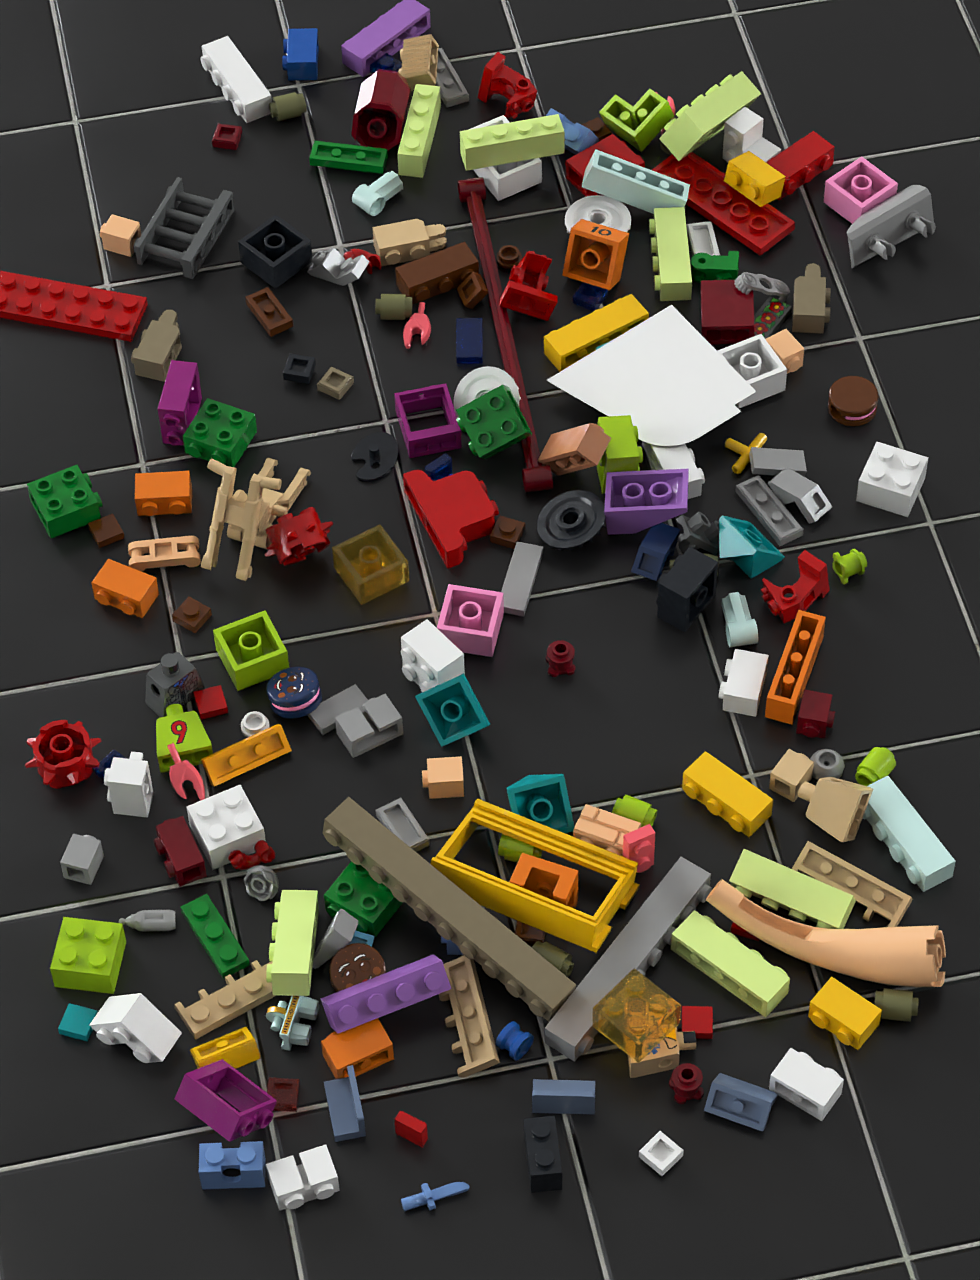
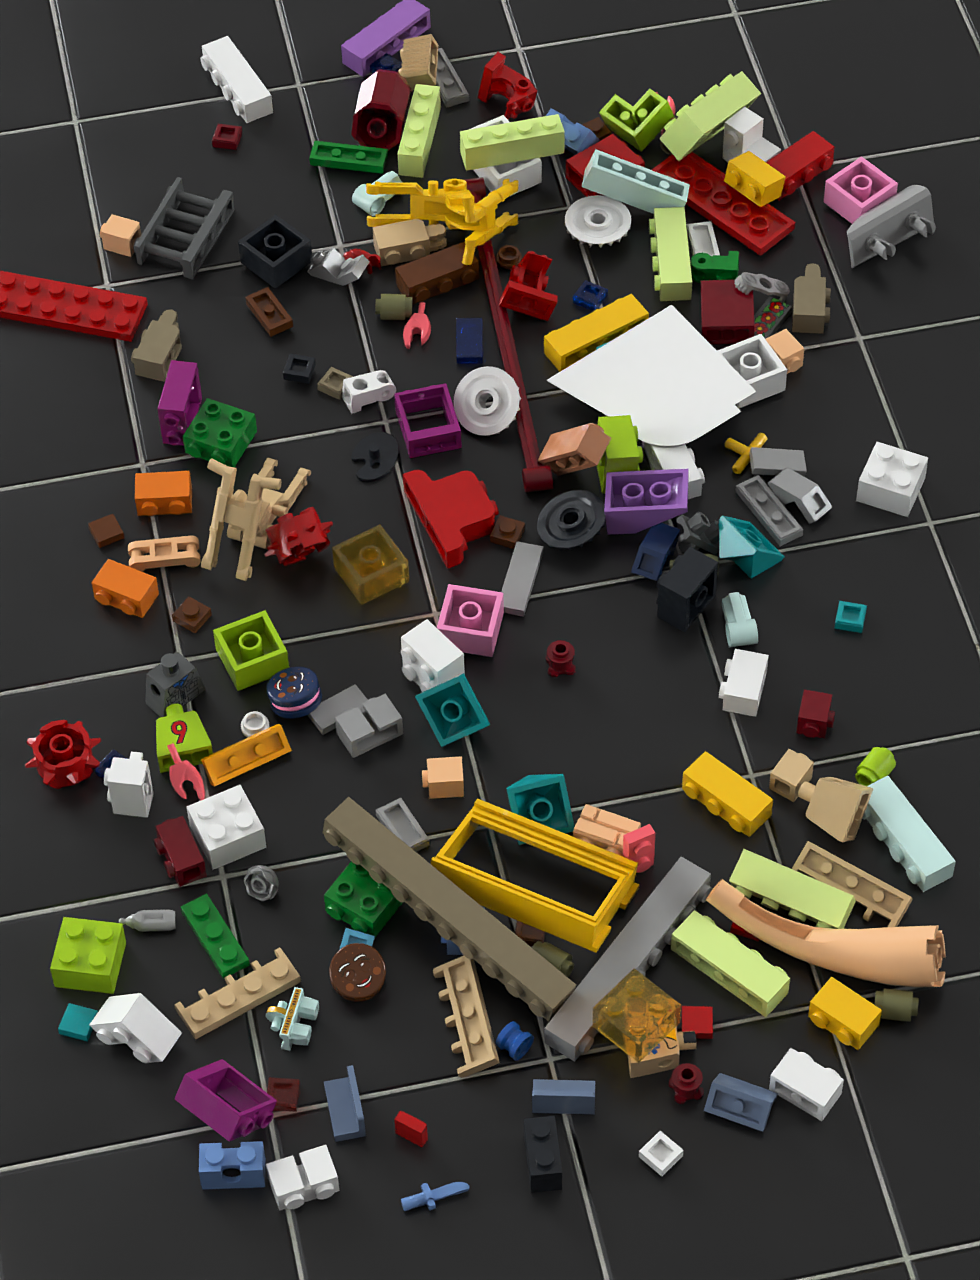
(64, 500): green brick -> none
(82, 858): light grey brick -> none
(210, 702): red tile -> none
(235, 1048): yellow slope -> none
(243, 862): red arm -> none
(287, 106): olive brick -> none
(294, 943): yellowish green brick -> none
(302, 54): blue brick -> none
(336, 937): light grey slope -> none
(360, 1046): orange brick -> none
(367, 389): none -> white leg
(385, 993): medium lavender brick -> none
(439, 468): clear blue tile -> none
(453, 206): none -> yellow piece
(472, 290): reddish brown plate -> none
(493, 422): green brick -> none
(512, 849): lime brick -> none
(547, 879): orange panel -> none
(595, 254): orange brick -> none
(635, 810): lime brick -> none
(795, 667): orange brick -> none
(810, 585): red tile -> none
(830, 757): light grey plate -> none
(849, 564): lime brick -> none
(850, 616): none -> teal tile
(853, 401): reddish brown head -> none

